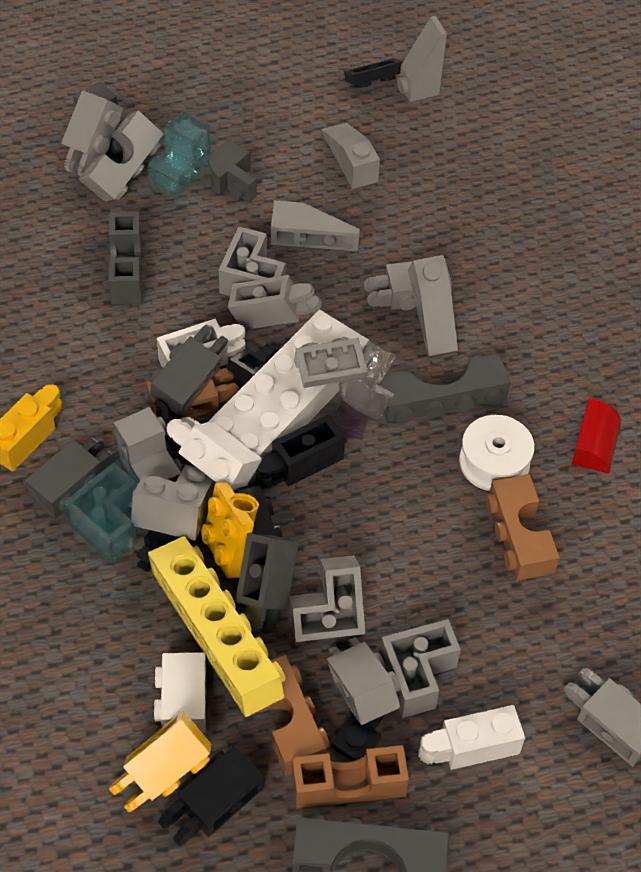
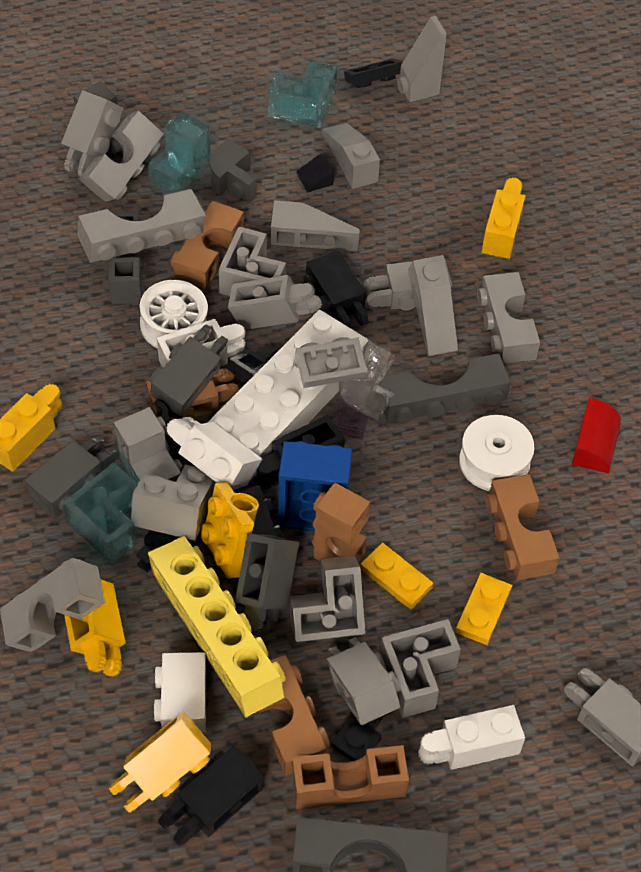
(69, 590): none -> light grey arch
(99, 634): none -> yellow hinge
(109, 236): none -> light grey arch
(170, 308): none -> white wheel
(194, 260): none -> medium nougat arch
(303, 99): none -> clear light blue brick
(304, 475): none -> blue brick
(316, 173): none -> black slope
(337, 288): none -> black hinge
(339, 523): none -> medium nougat arch
(396, 575): none -> yellow plate
(483, 609): none -> yellow plate
(504, 220): none -> yellow hinge
(511, 337): none -> light grey arch

